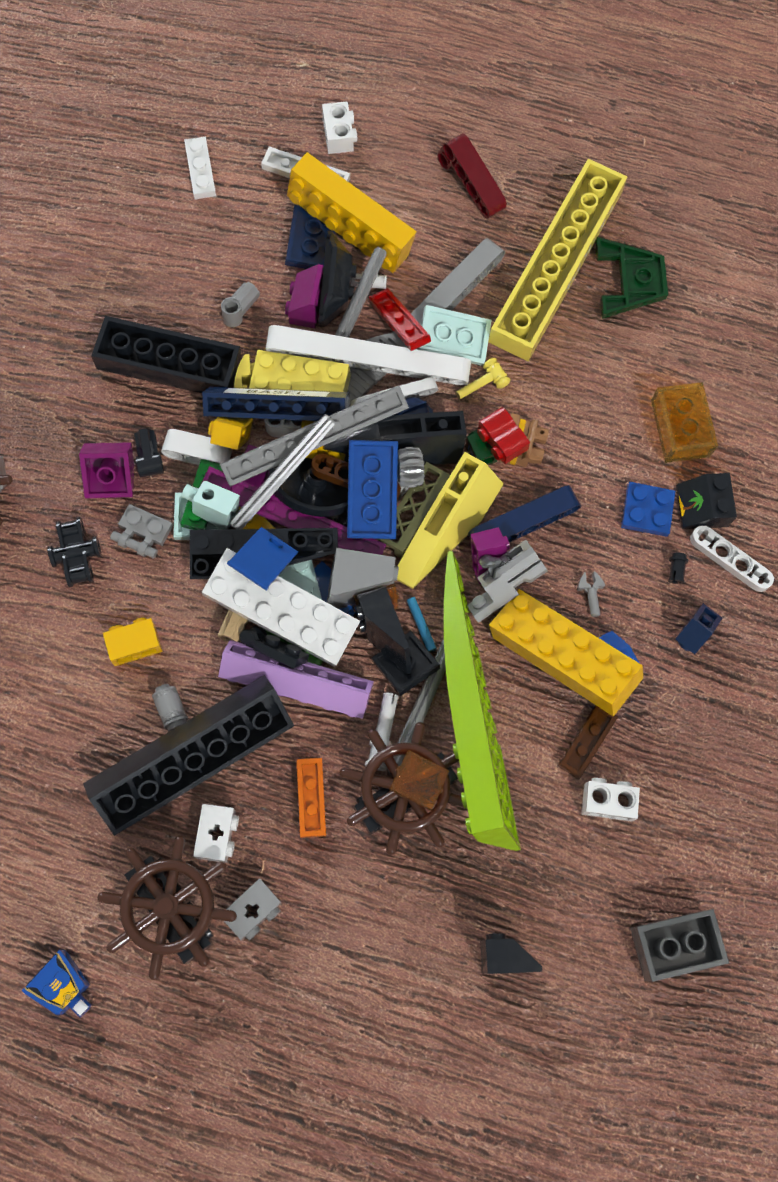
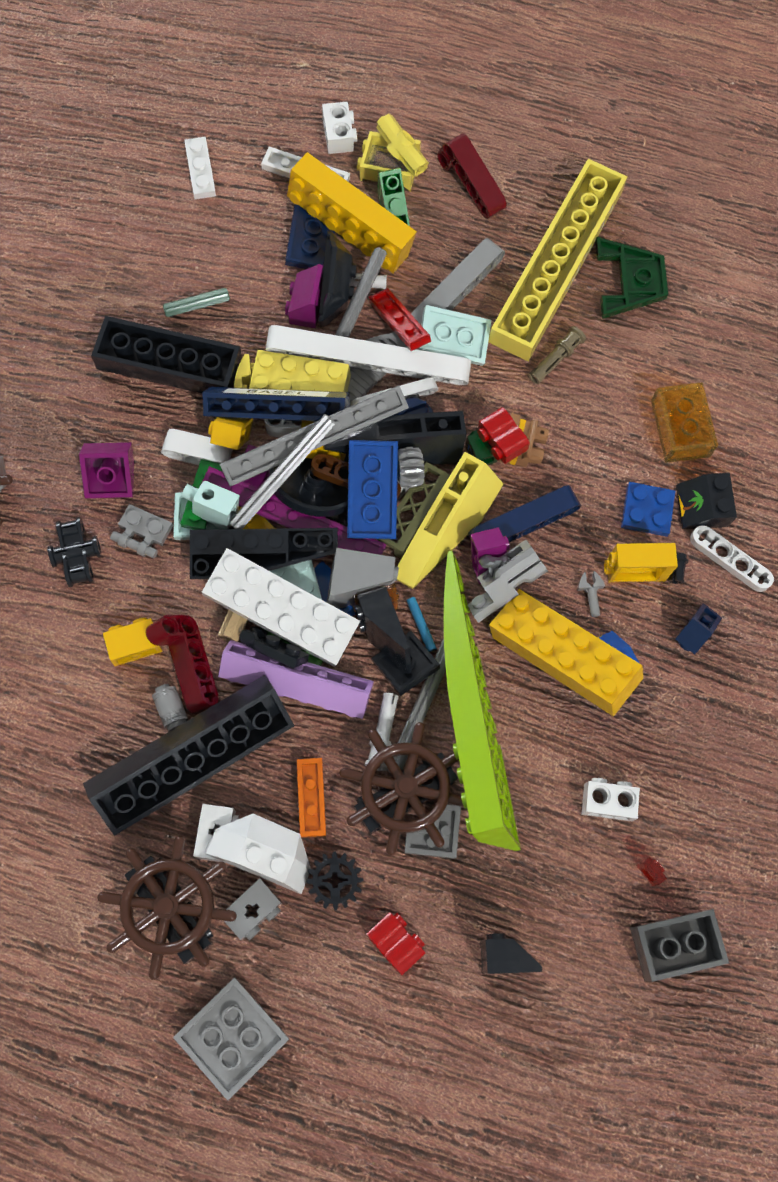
(60, 986): torso -> none
(148, 458): black piece -> none
(189, 659): none -> dark red beam
(196, 302): none -> sand green axle
(231, 1038): none -> light grey plate
(238, 304): light grey piece -> none
(262, 558): blue container -> none
(262, 850): none -> white wedge
(317, 881): none -> black gear
(378, 159): none -> light yellow window
(392, 194): none -> green slope
(396, 943): none -> red brick
(402, 145): none -> light yellow piece
(419, 780): clear orange piece -> none
(448, 826): none -> light grey plate
(494, 373): light yellow piece -> none
(563, 348): none -> dark tan pin
(587, 742): reddish brown tile -> none
(641, 562): none -> yellow window
(652, 871): none -> clear red plate

